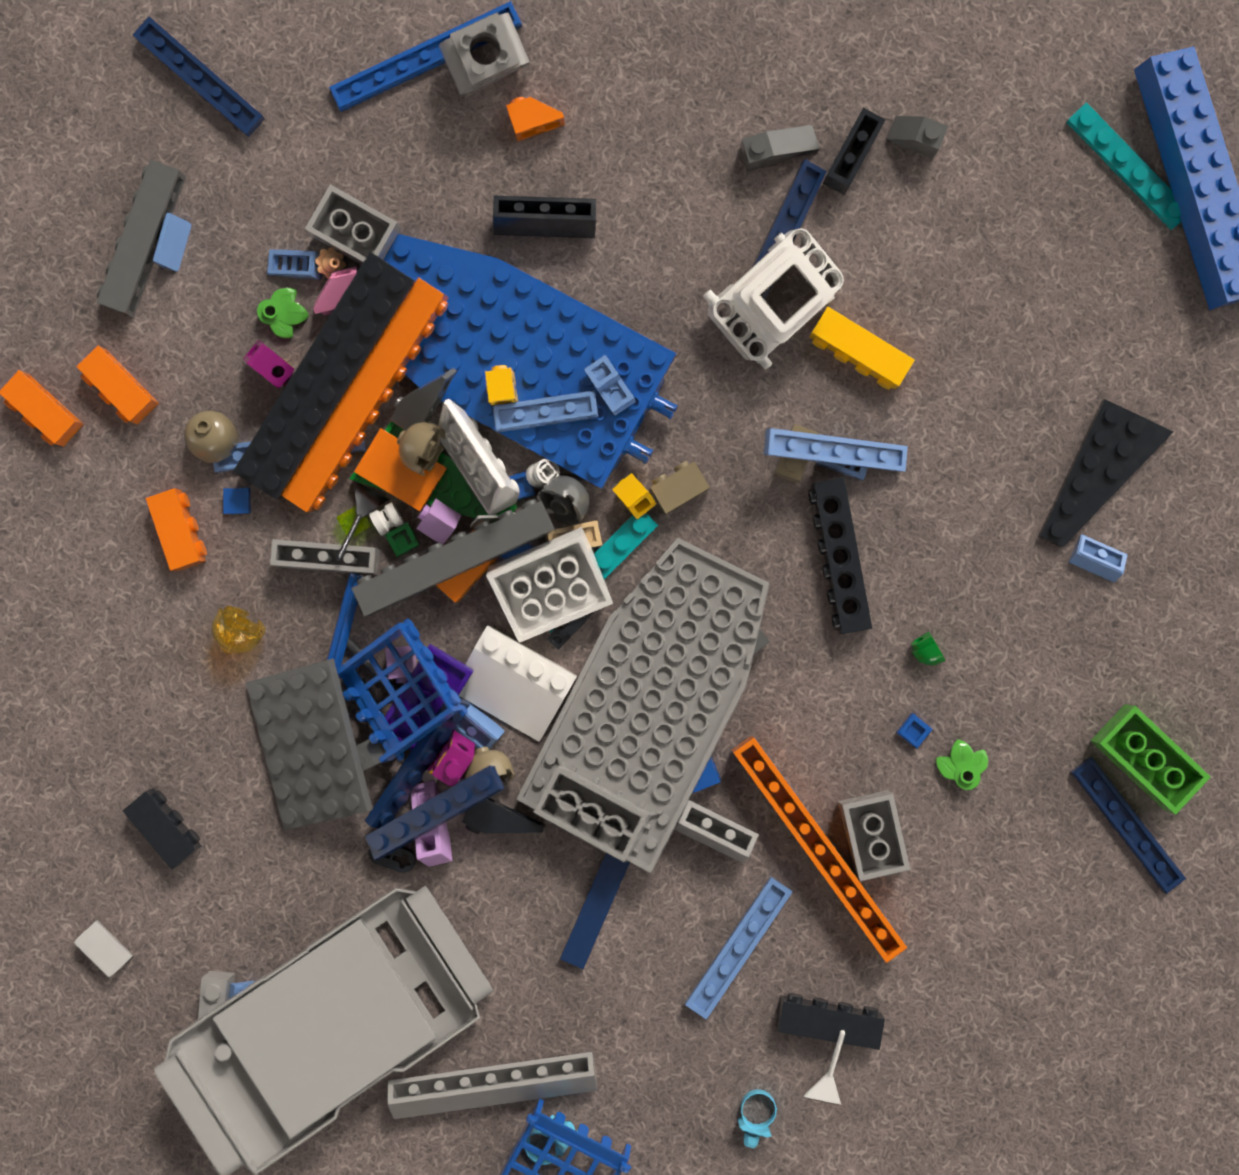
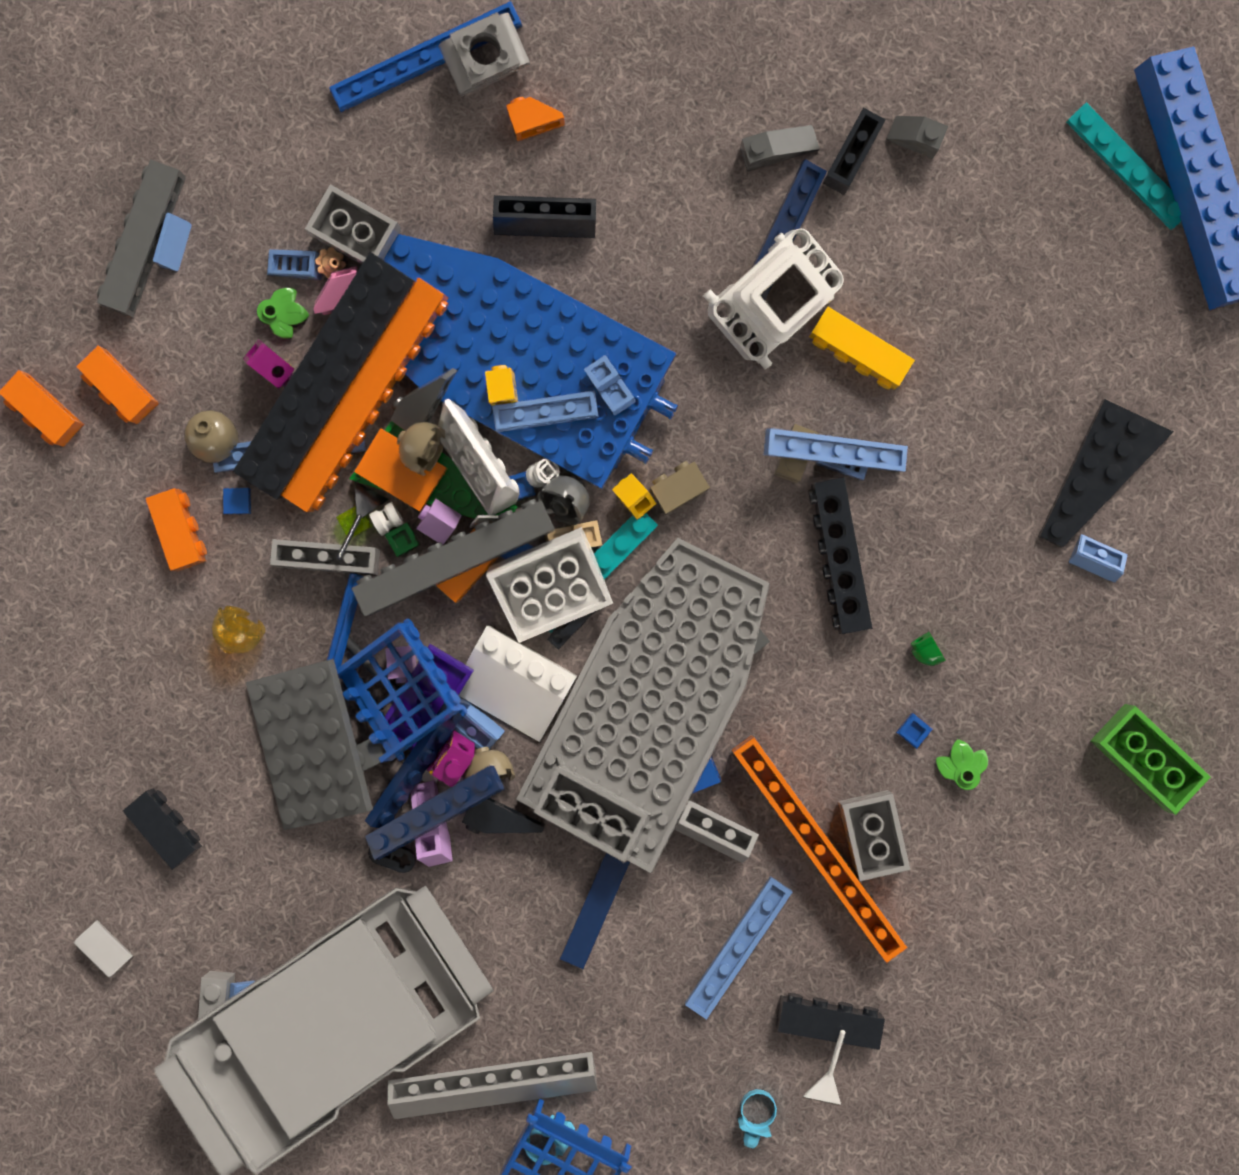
(198, 76): dark blue plate -> none
(1128, 825): dark blue tile -> none

